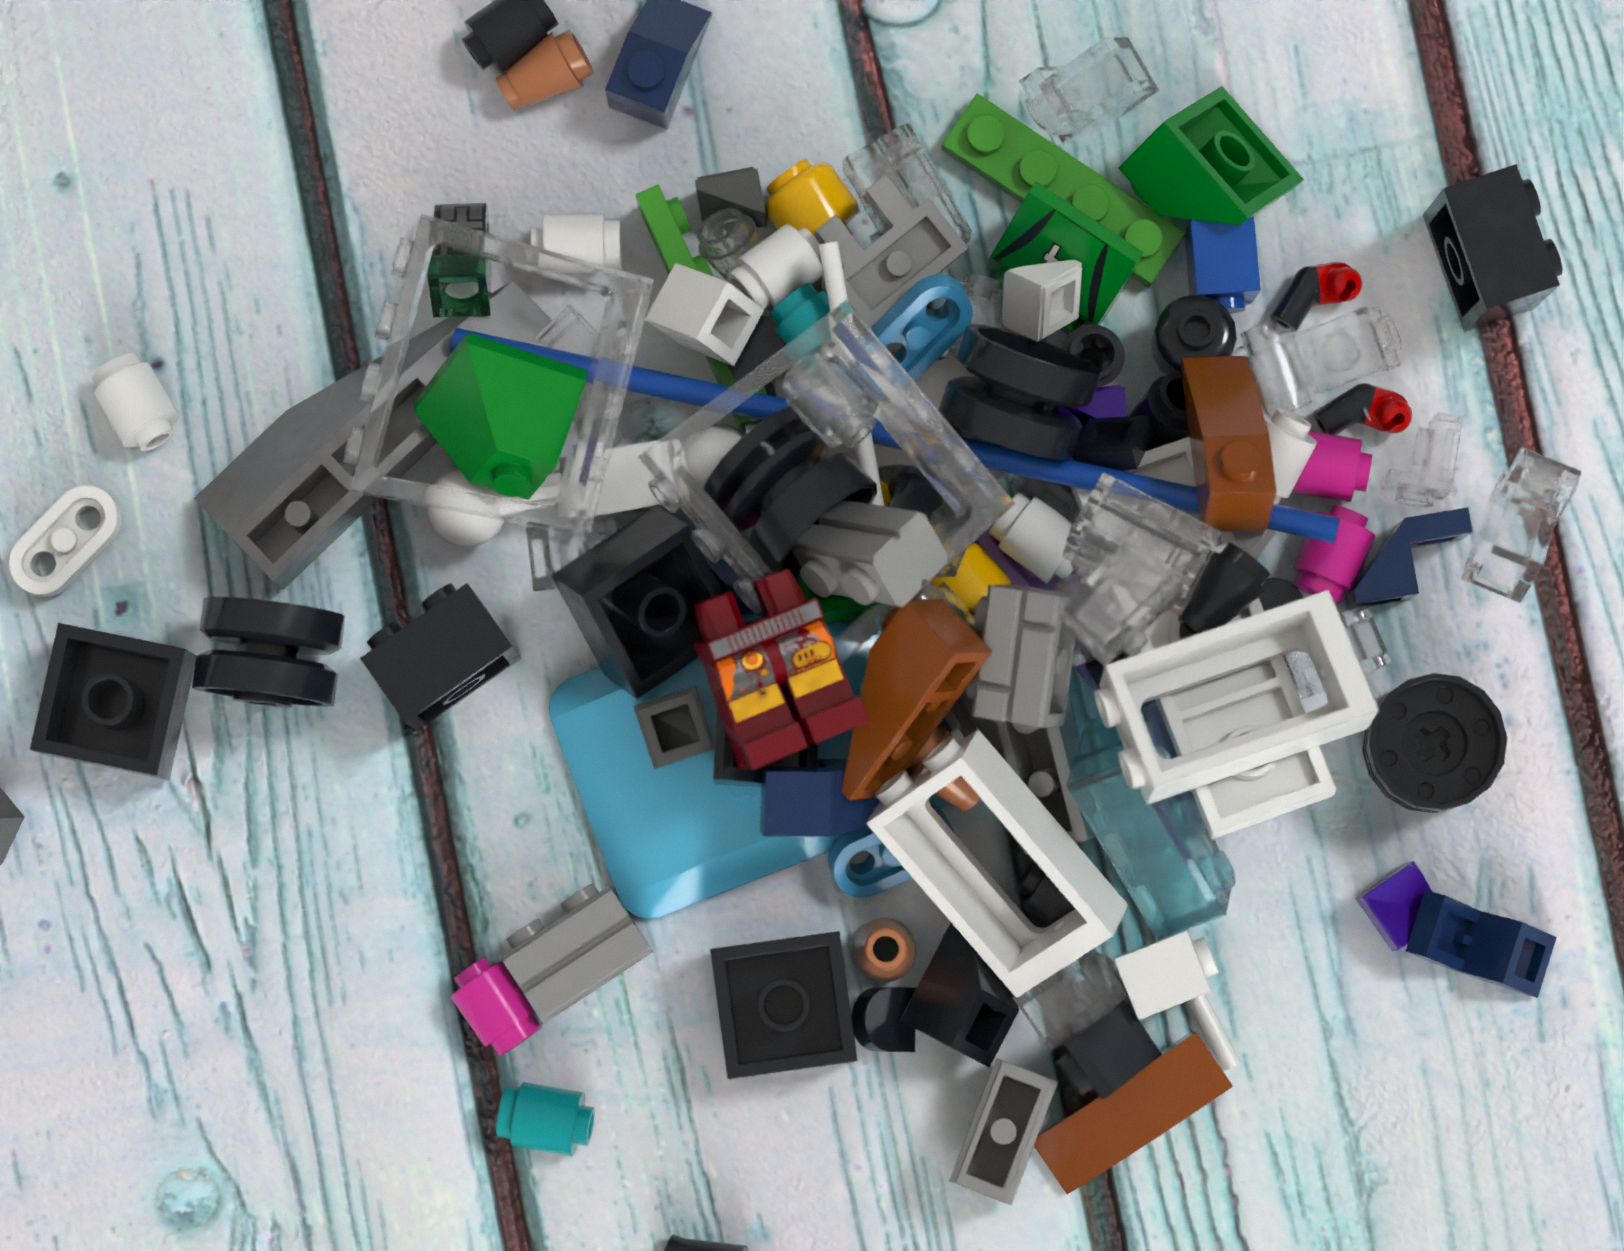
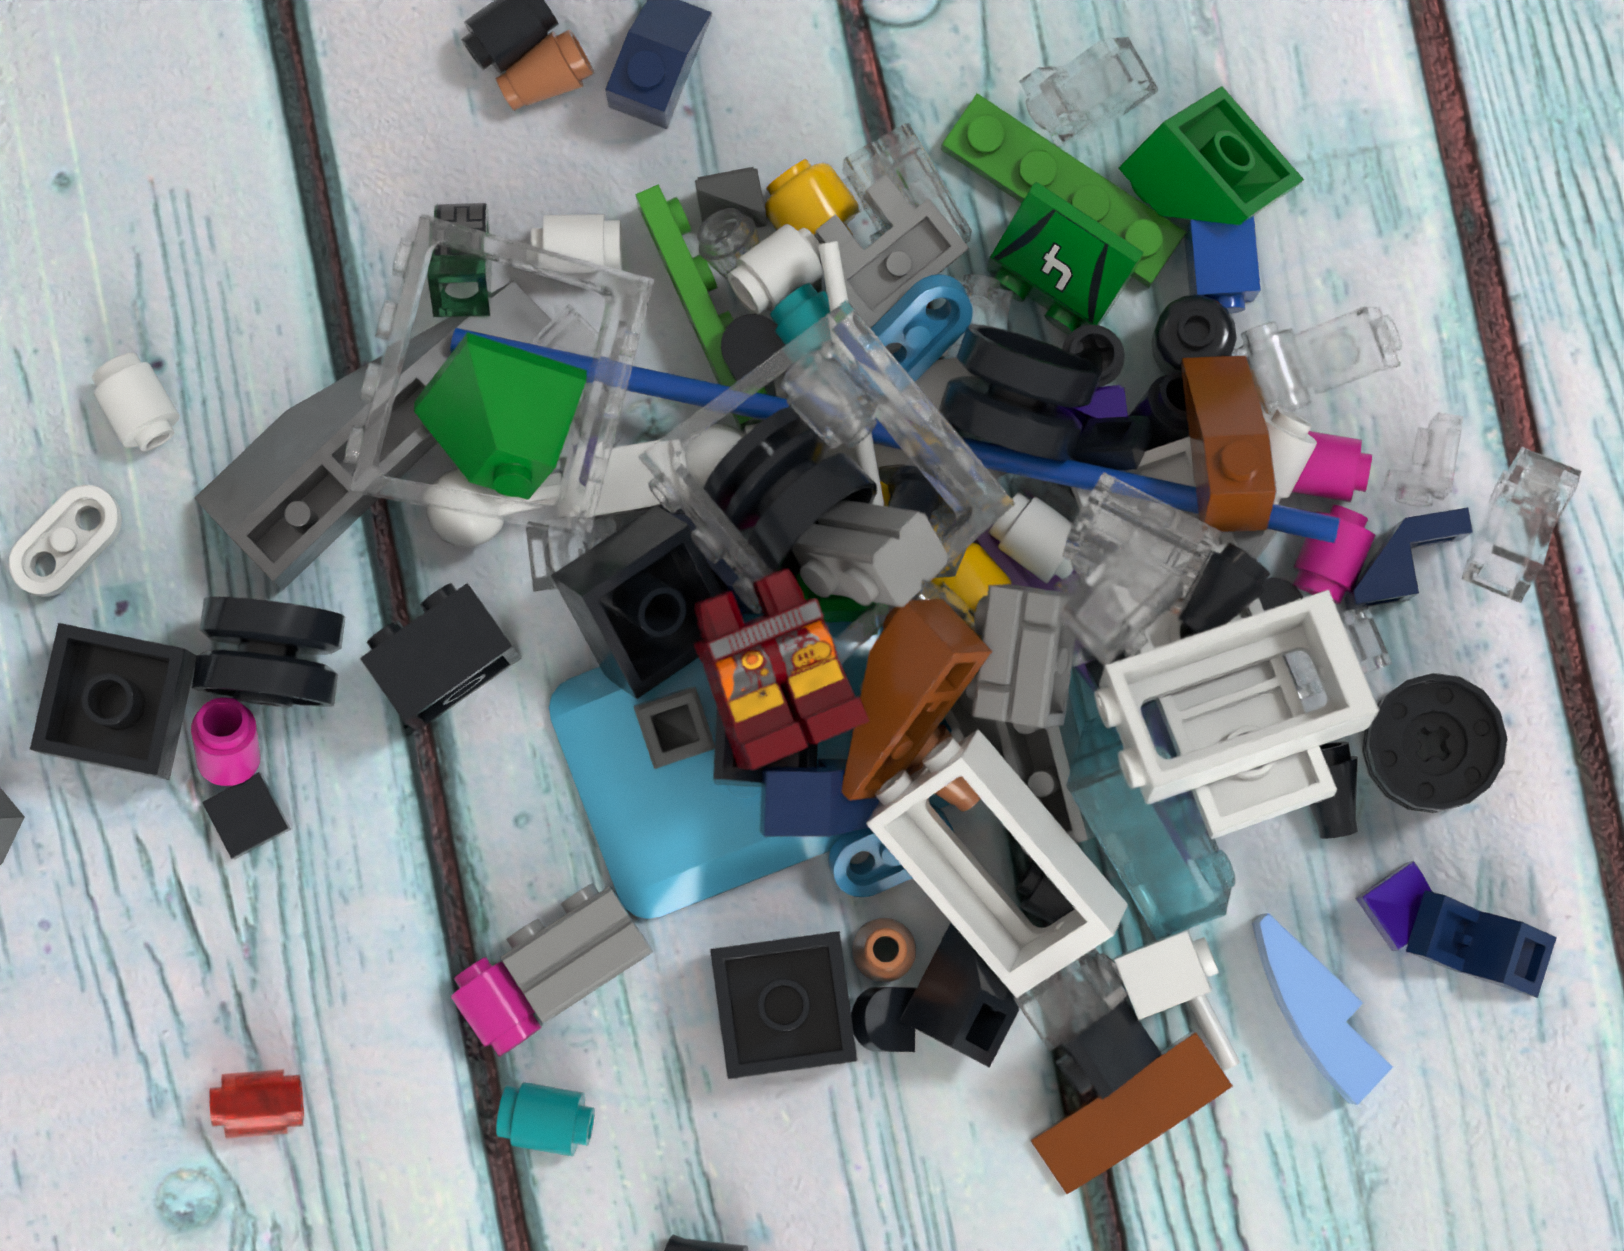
(225, 742): none -> dark pink brick
(246, 816): none -> black tile
(257, 1103): none -> clear red brick
(704, 314): white brick -> none
(1003, 1131): light grey brick -> none
(1041, 298): white slope -> none
(1316, 286): arm -> none
(1317, 1012): none -> light blue slope
(1338, 813): none -> black cone
(1367, 406): arm -> none
(1492, 247): black brick -> none

